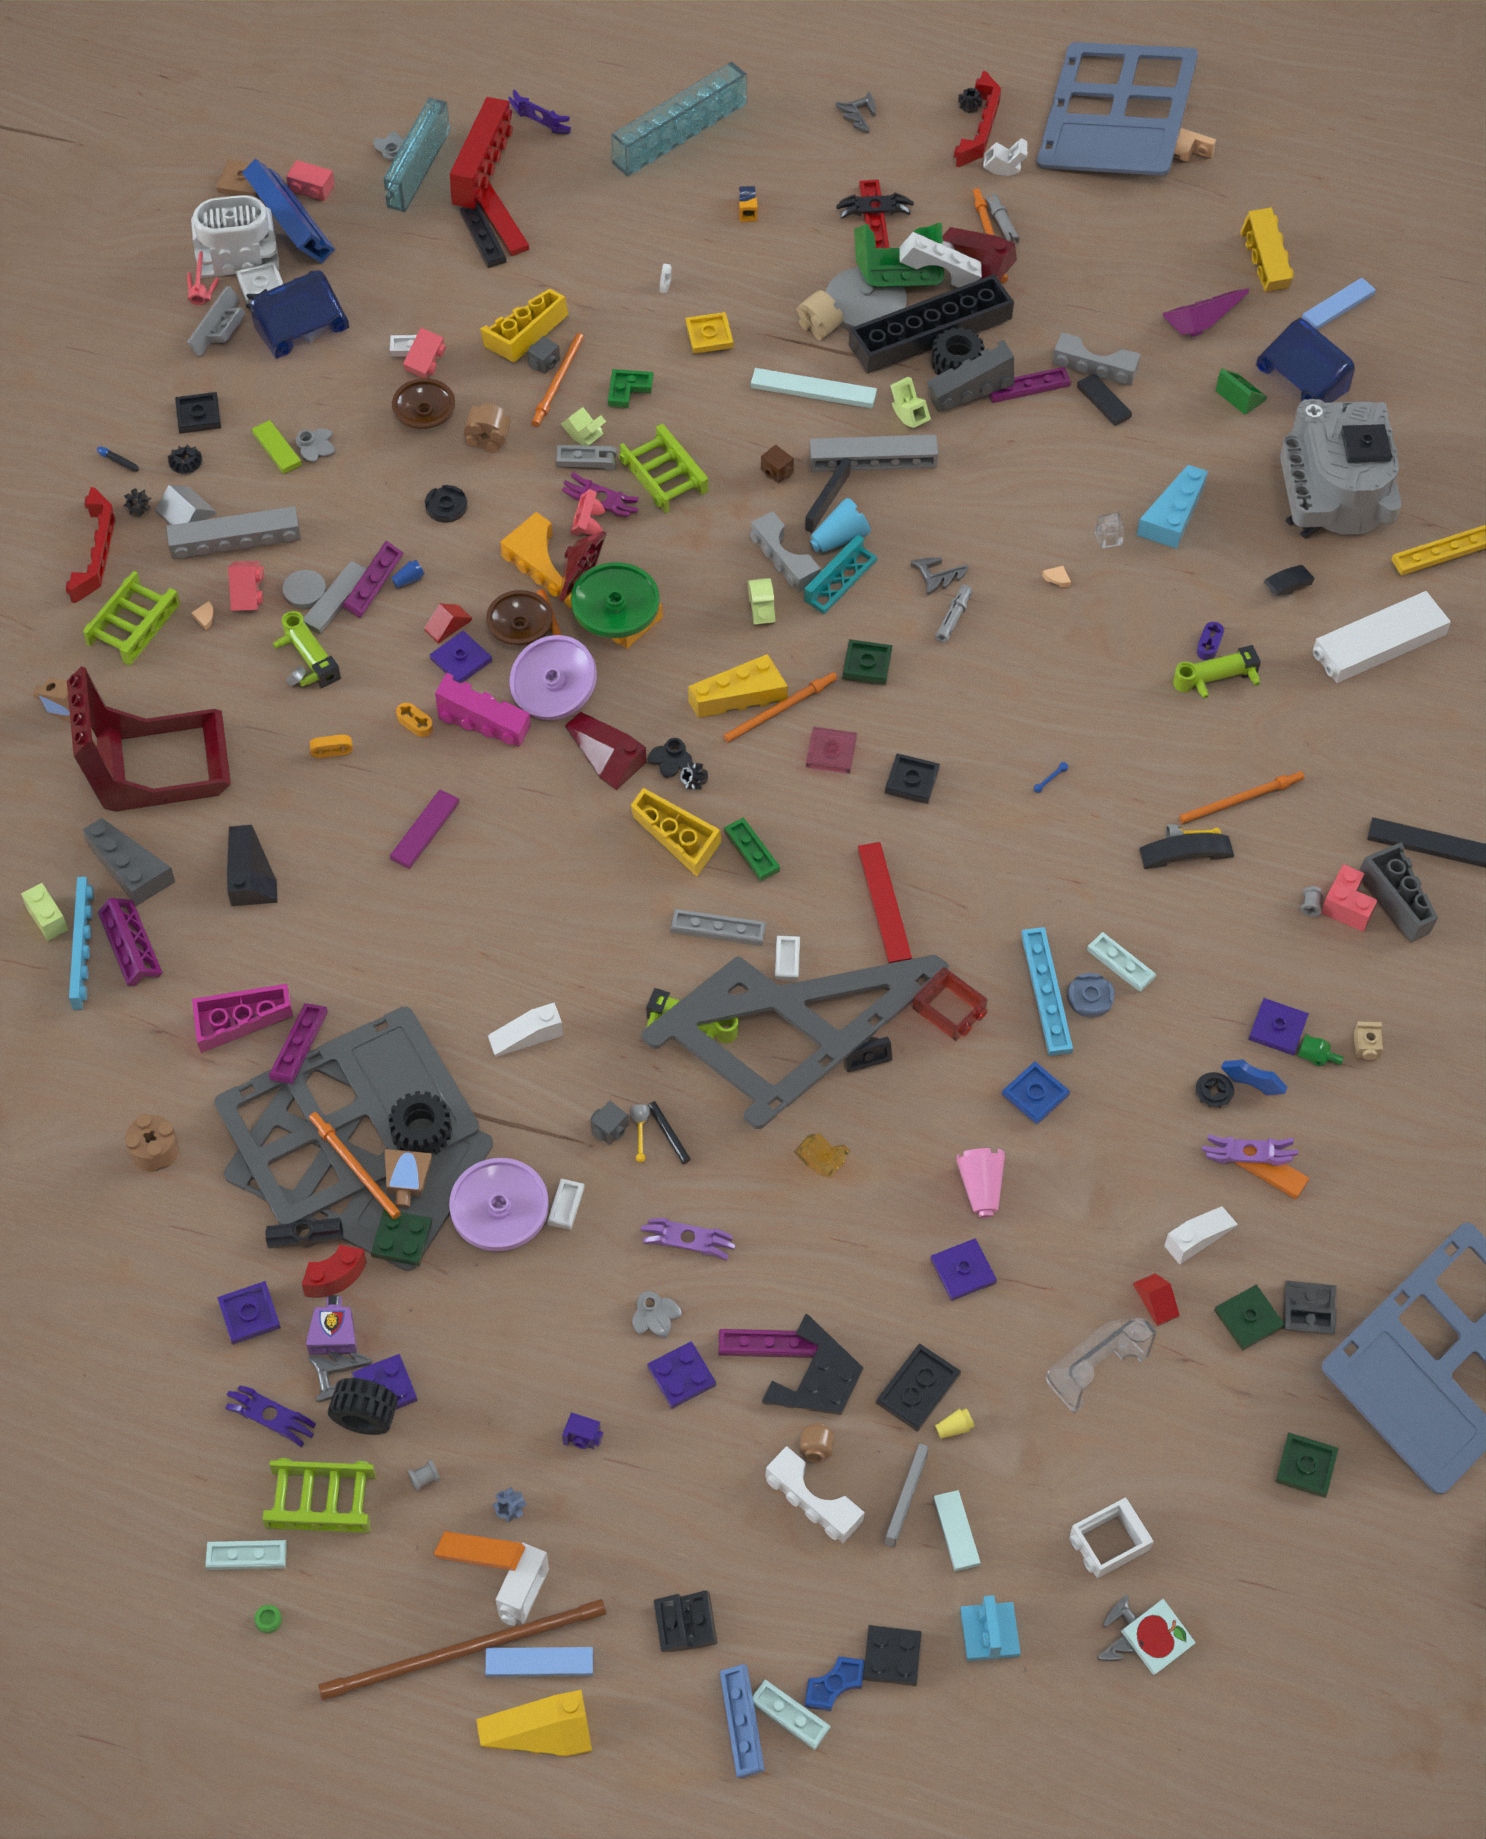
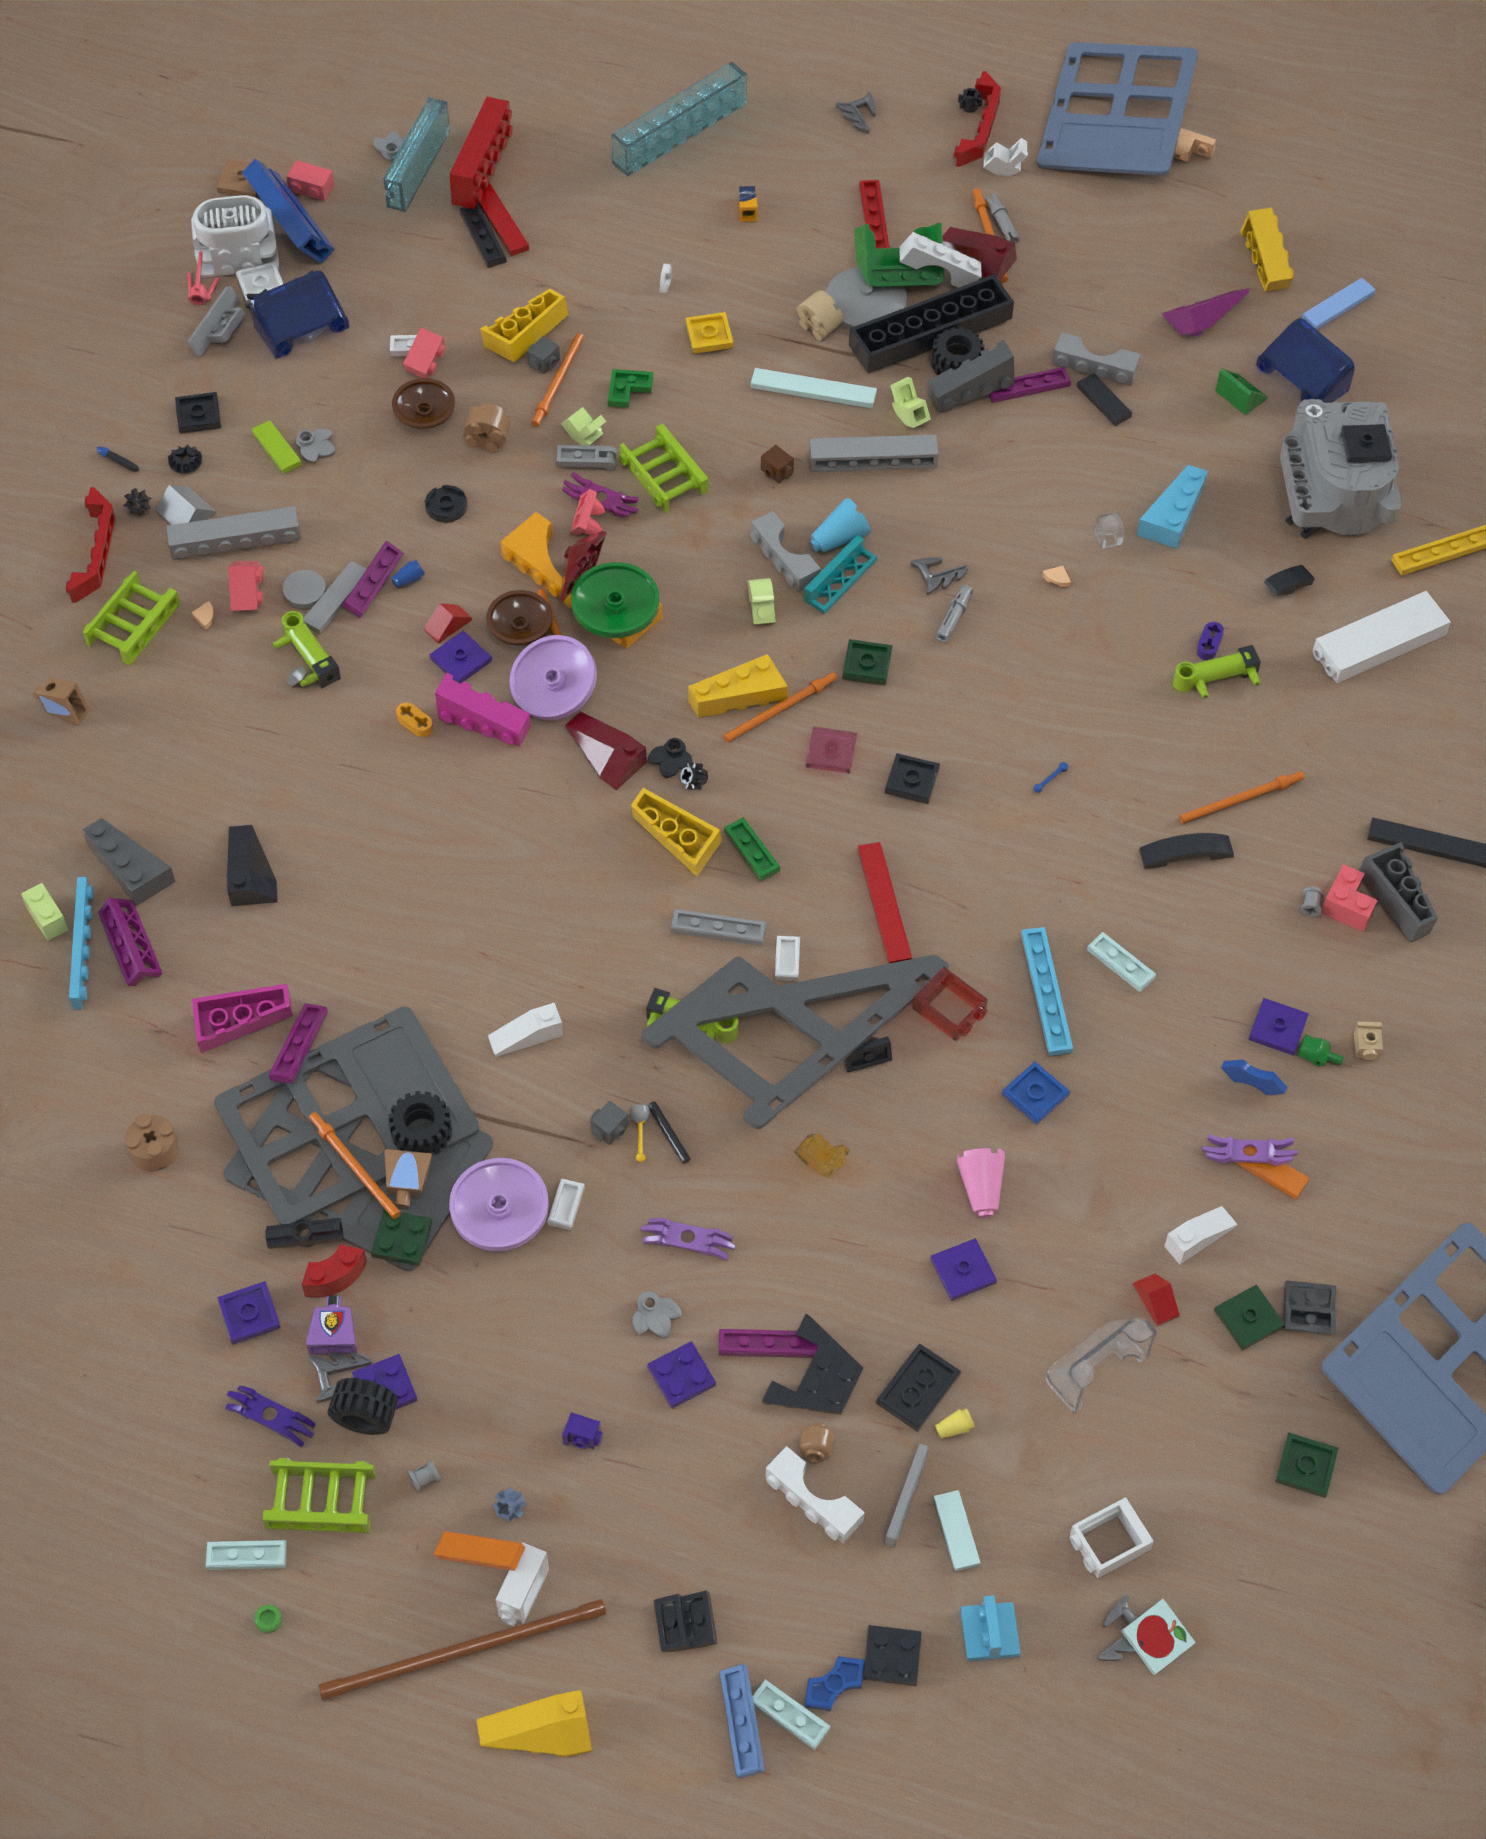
(105, 764): dark red window -> none
(331, 746): light orange beam -> none
(424, 829): magenta tile -> none
(539, 1662): light blue tile -> none
(549, 119): dark purple piece -> none
(827, 495): black tile -> none
(889, 203): black piece -> none
(1090, 995): sand blue tile -> none
(1175, 830): hinge -> none
(1207, 1082): black gear -> none

